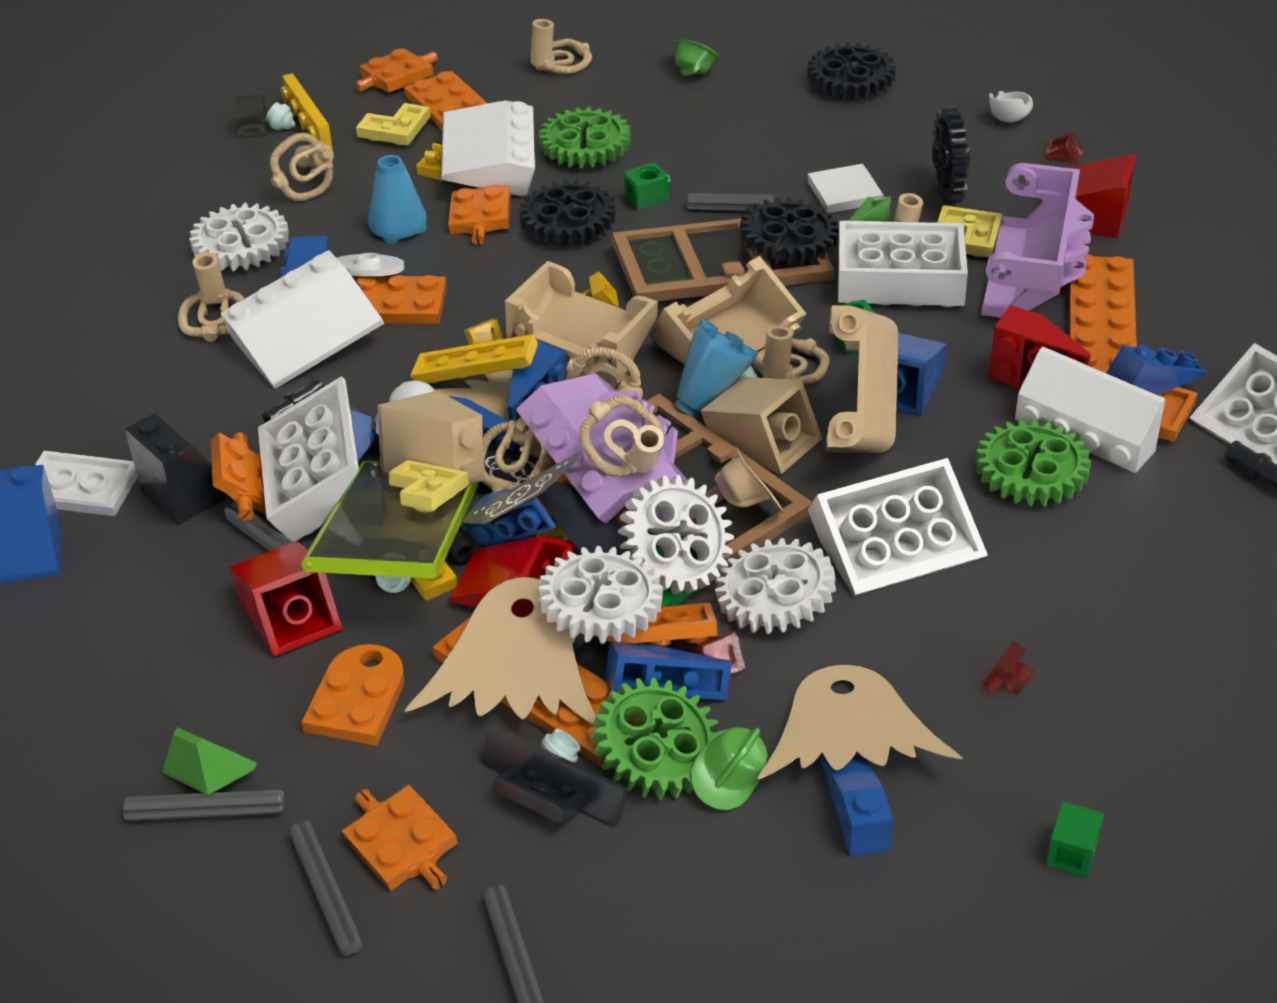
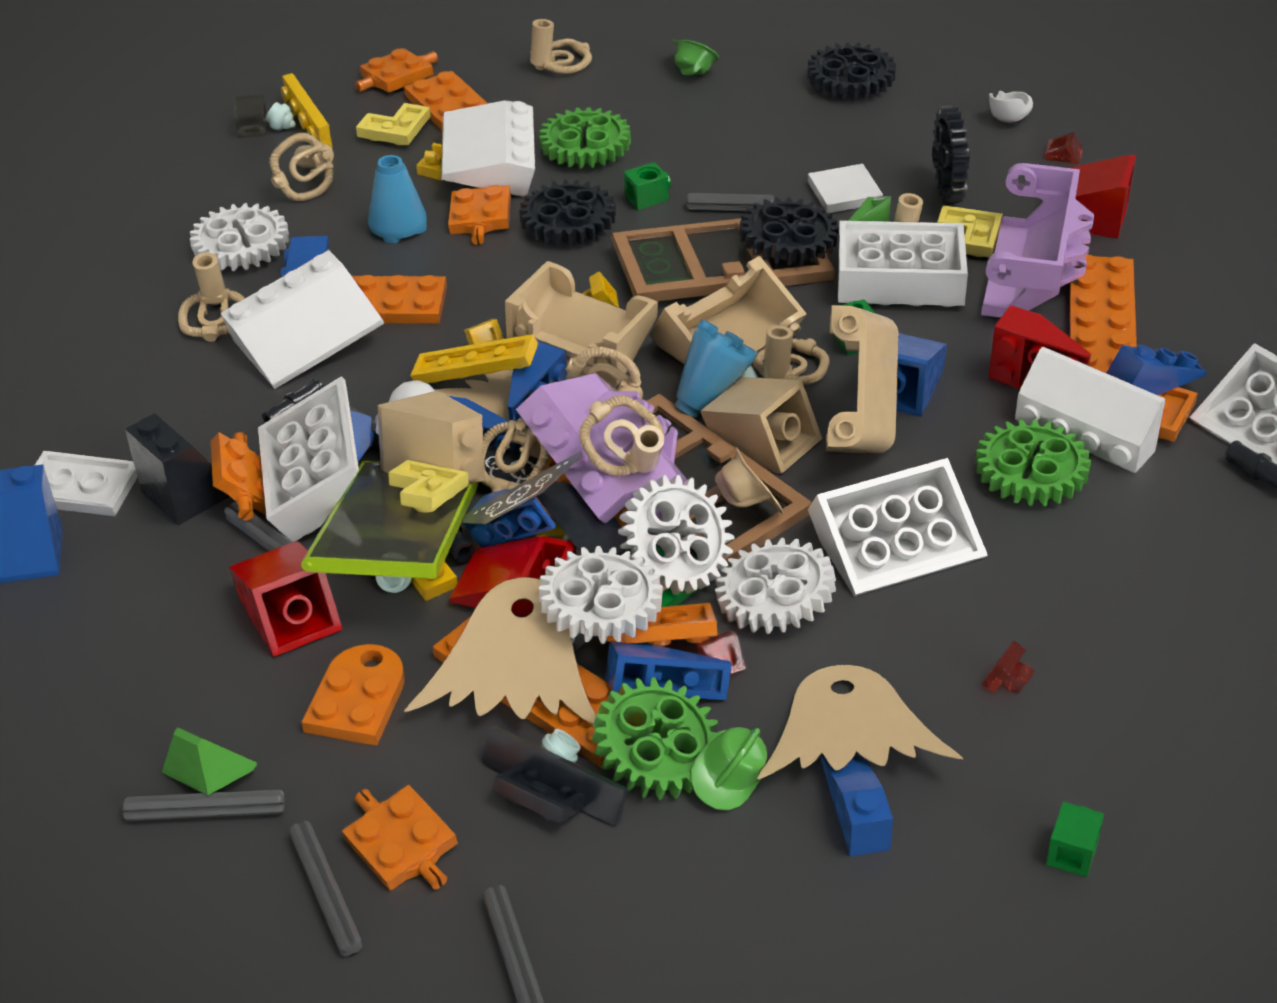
(372, 264): white piece -> none

